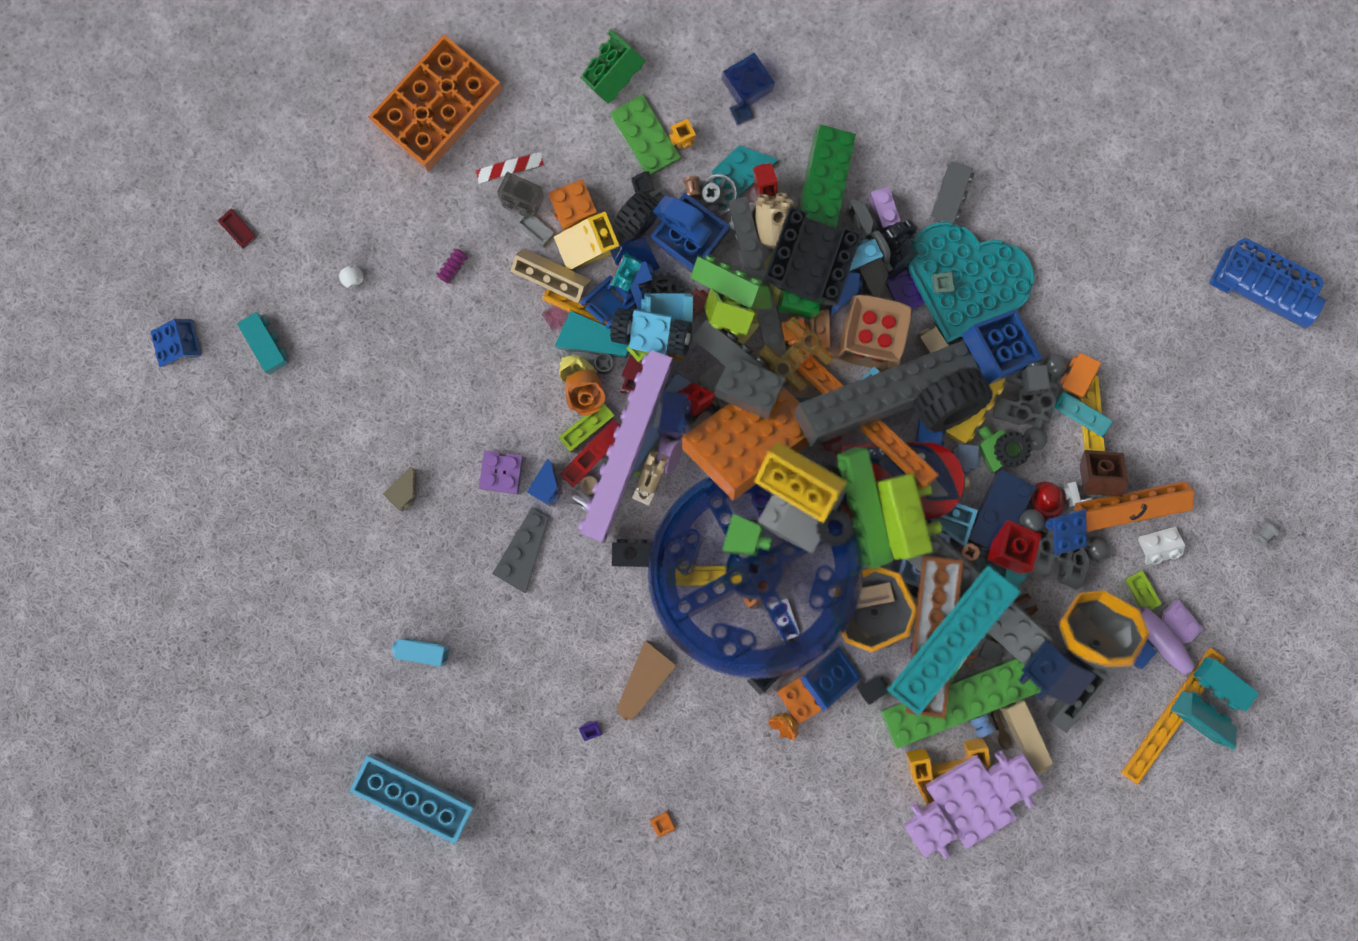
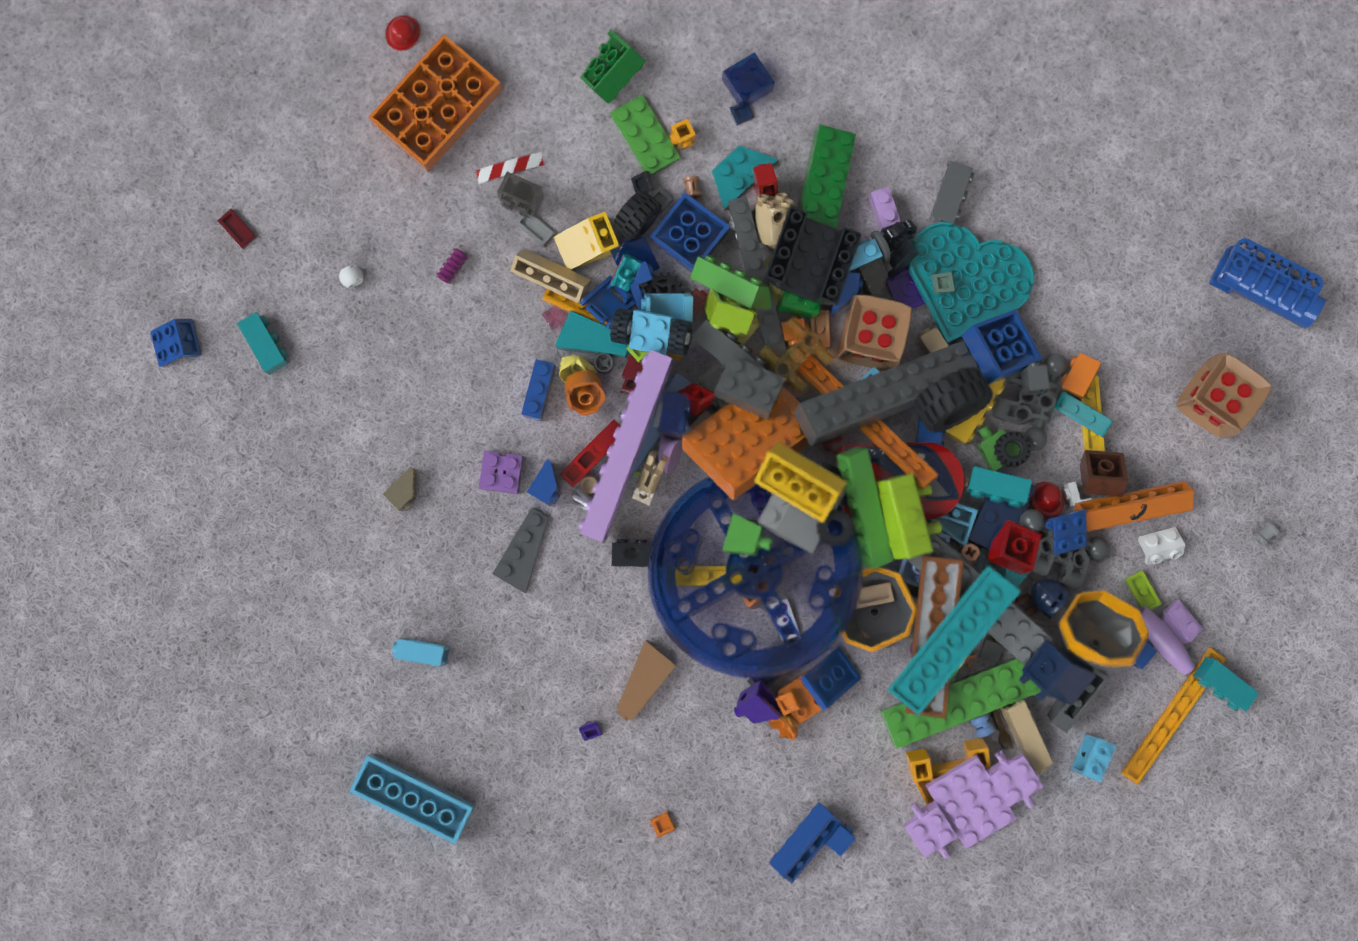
(402, 32): none -> red hat
(538, 390): none -> blue brick
(572, 204): orange brick -> none
(585, 428): lime plate -> none
(683, 220): blue connector -> none
(715, 193): dark grey wheel -> none
(757, 704): none -> dark purple torso
(788, 702): none -> orange tile
(805, 842): none -> blue brick
(841, 839): none -> blue brick
(862, 219): dark grey slope -> none
(873, 689): black brick -> none
(967, 456): sand blue brick -> none
(999, 487): none -> teal brick
(1047, 594): none -> dark blue helmet
(1096, 759): none -> medium azure window
(1206, 719): teal slope -> none
(1224, 395): none -> medium nougat piece

